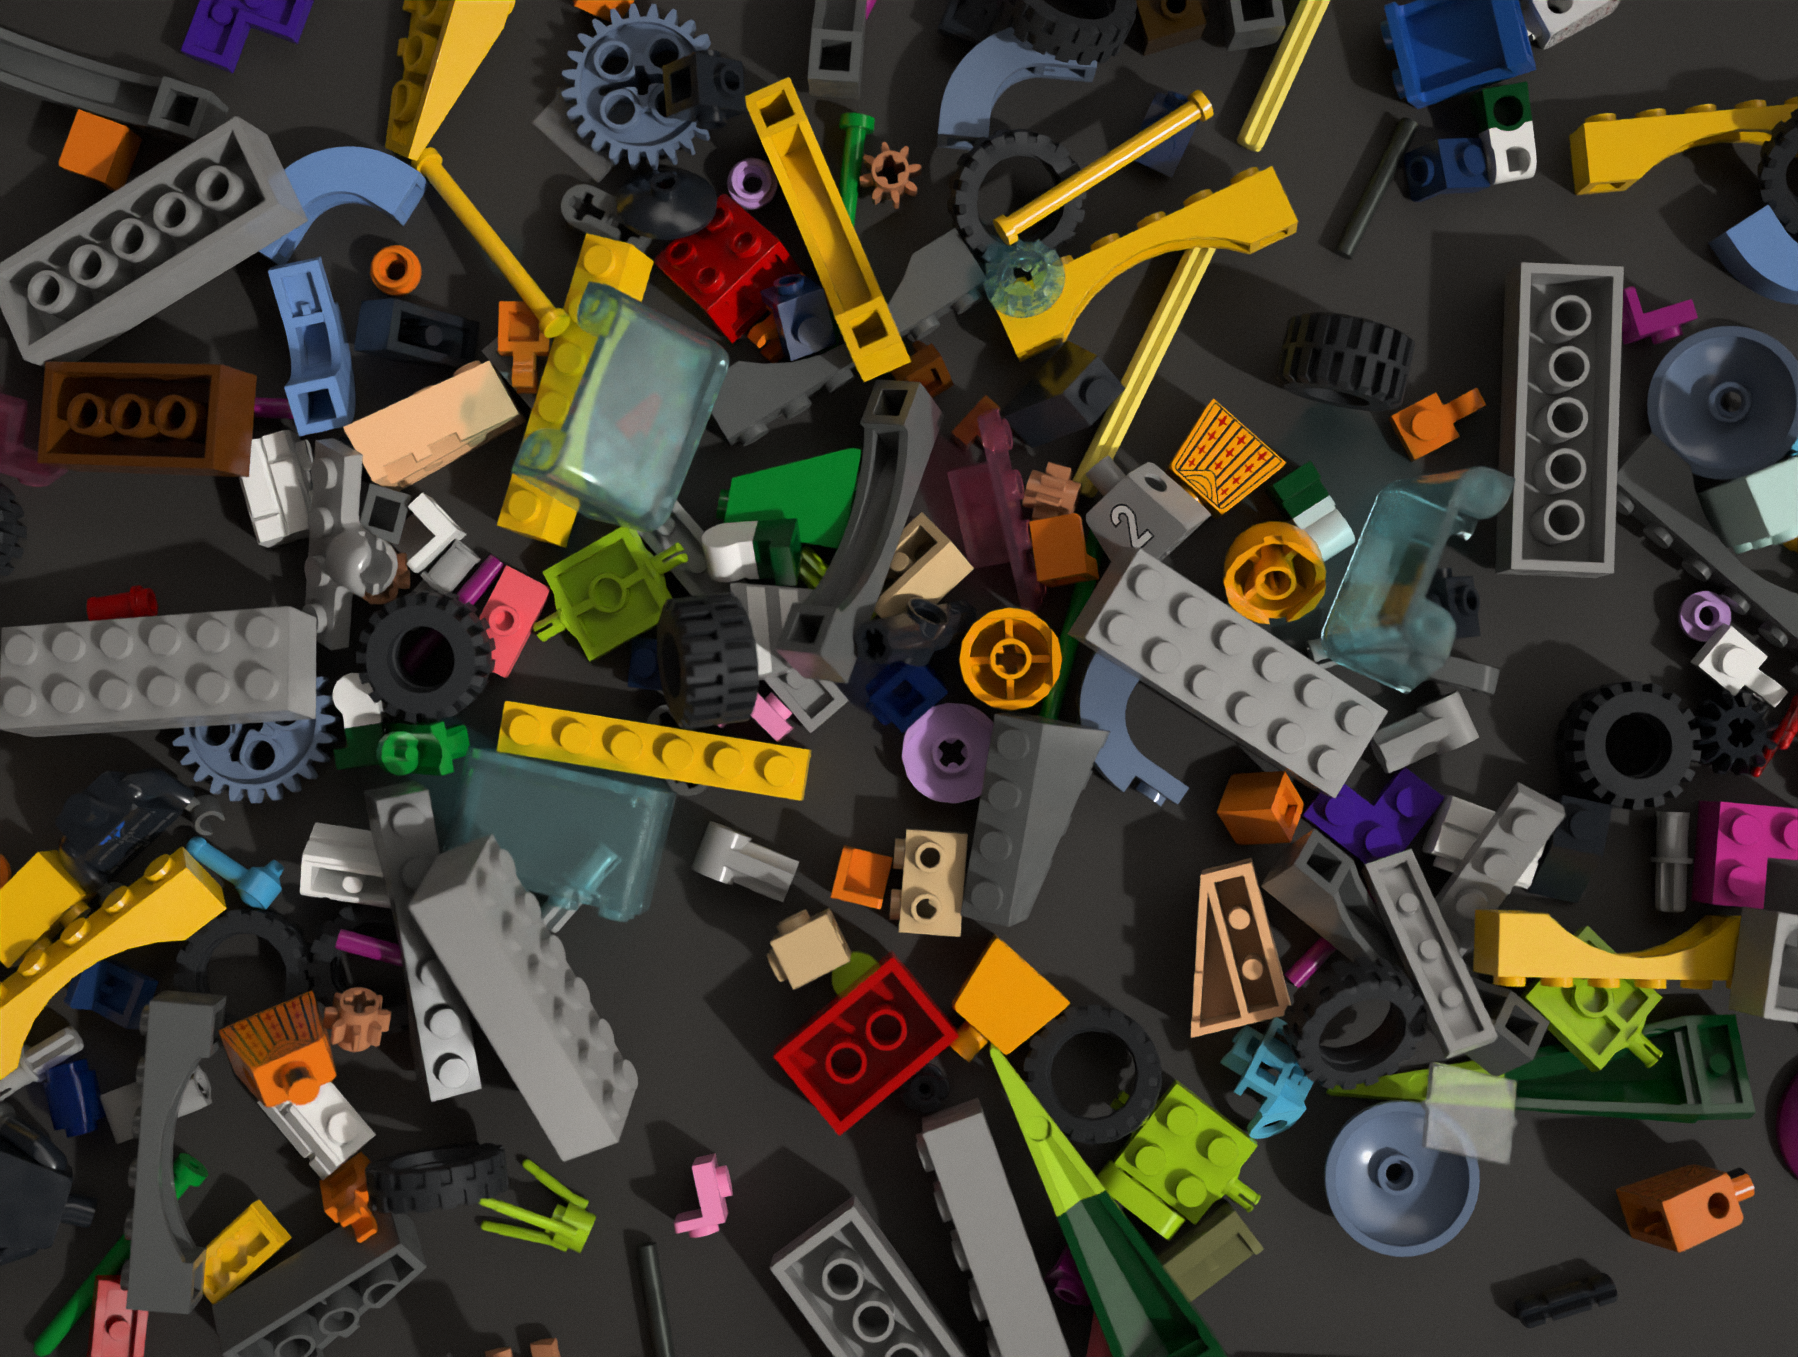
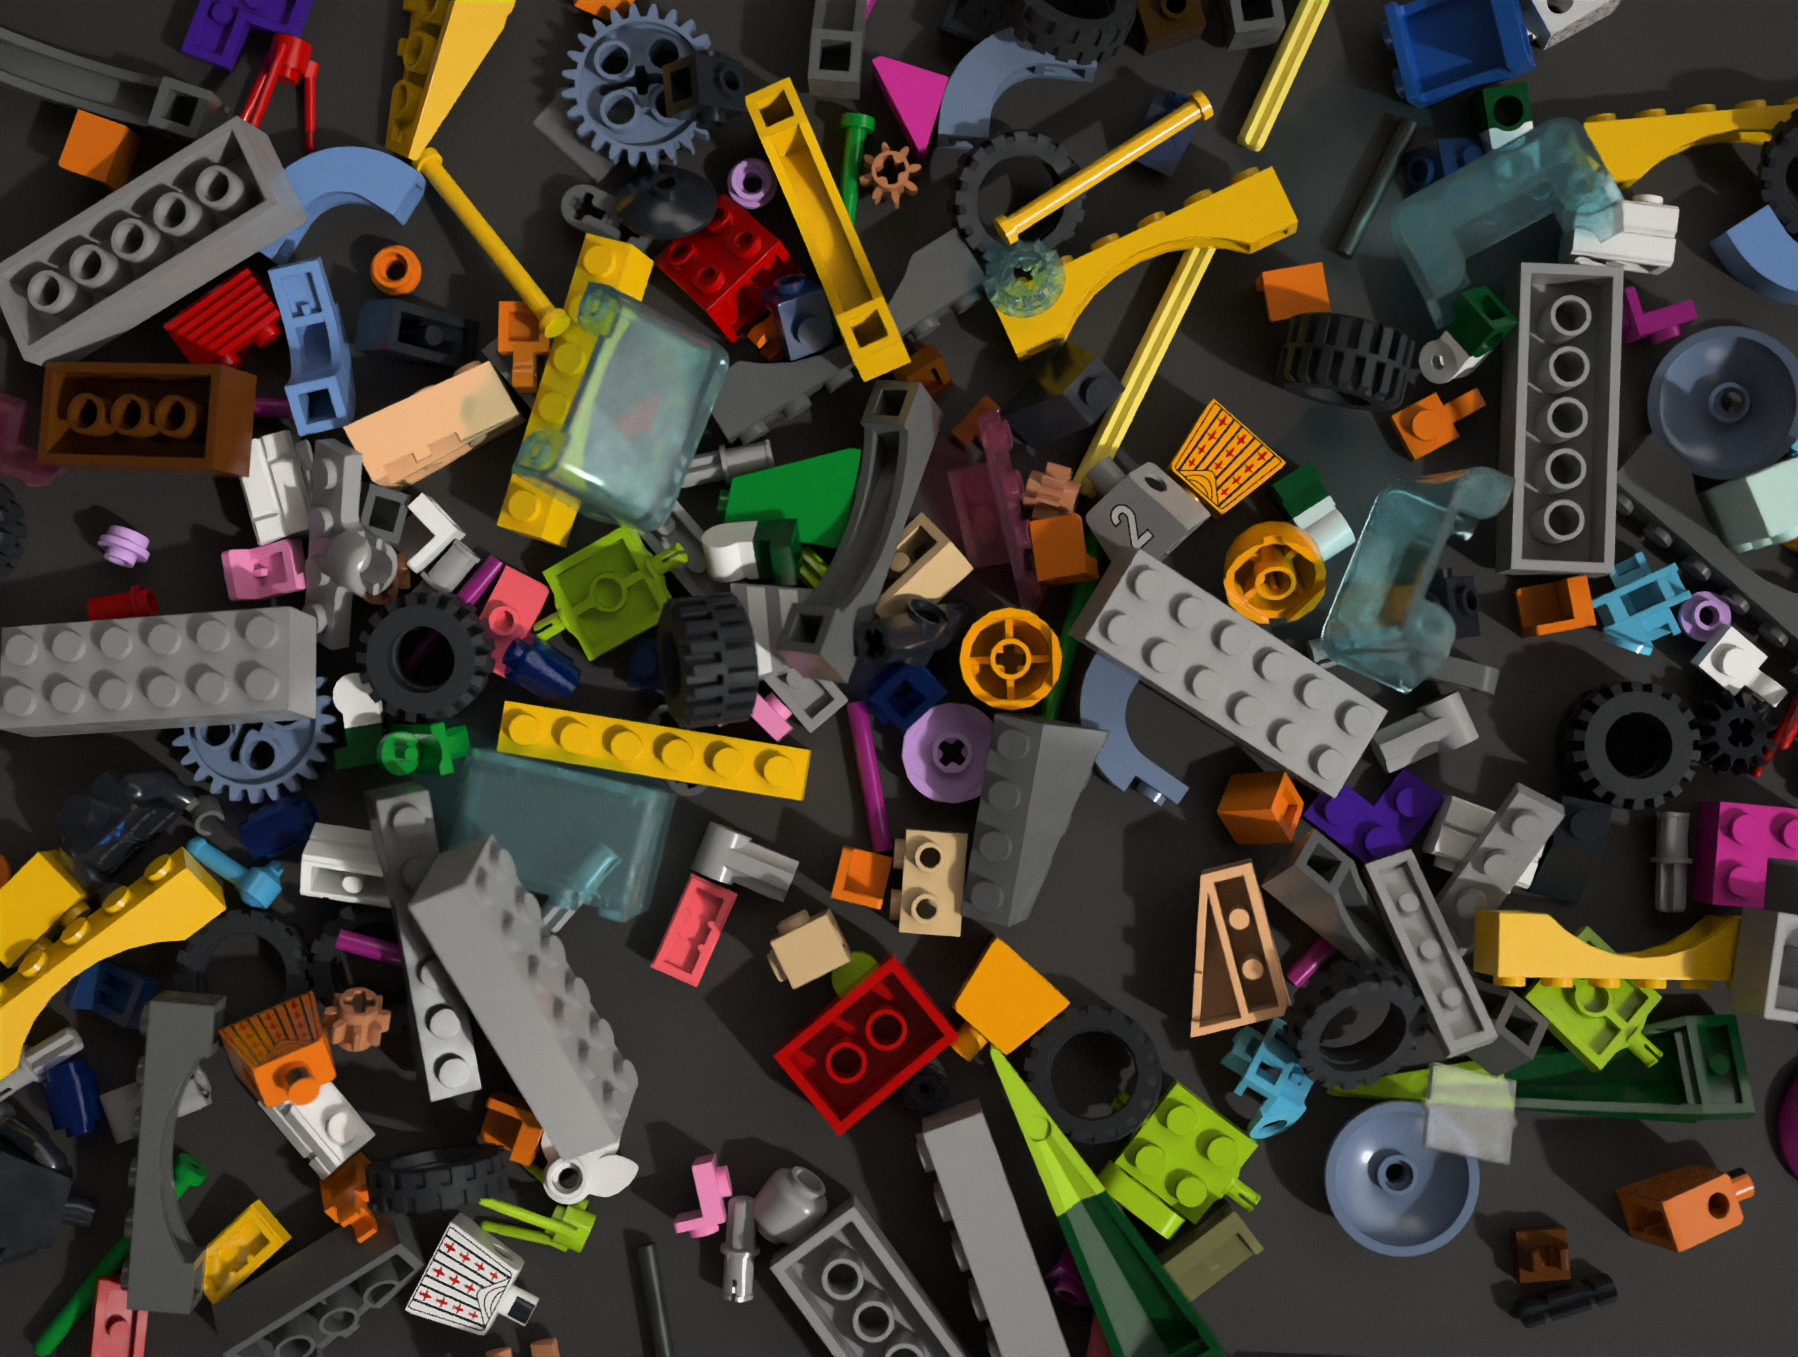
(124, 546): none -> lavender plate
(228, 322): none -> red brick
(265, 571): none -> bright pink bracket
(278, 826): none -> clear blue brick
(285, 63): none -> red plant
(471, 1281): none -> white torso
(513, 1125): none -> orange panel
(540, 668): none -> clear blue brick
(599, 1173): none -> white plate
(694, 929): none -> coral plate
(729, 463): none -> light grey axle
(739, 1250): none -> light grey axle
(789, 1205): none -> light grey head
(869, 776): none -> magenta bar
(913, 99): none -> dark pink slope
(1294, 291): none -> orange panel
(1469, 339): none -> dark green leg
(1496, 196): none -> clear light blue windscreen
(1540, 1253): none -> reddish brown tile
(1554, 607): none -> orange panel
(1634, 592): none -> medium azure piece
(1642, 247): none -> white brick

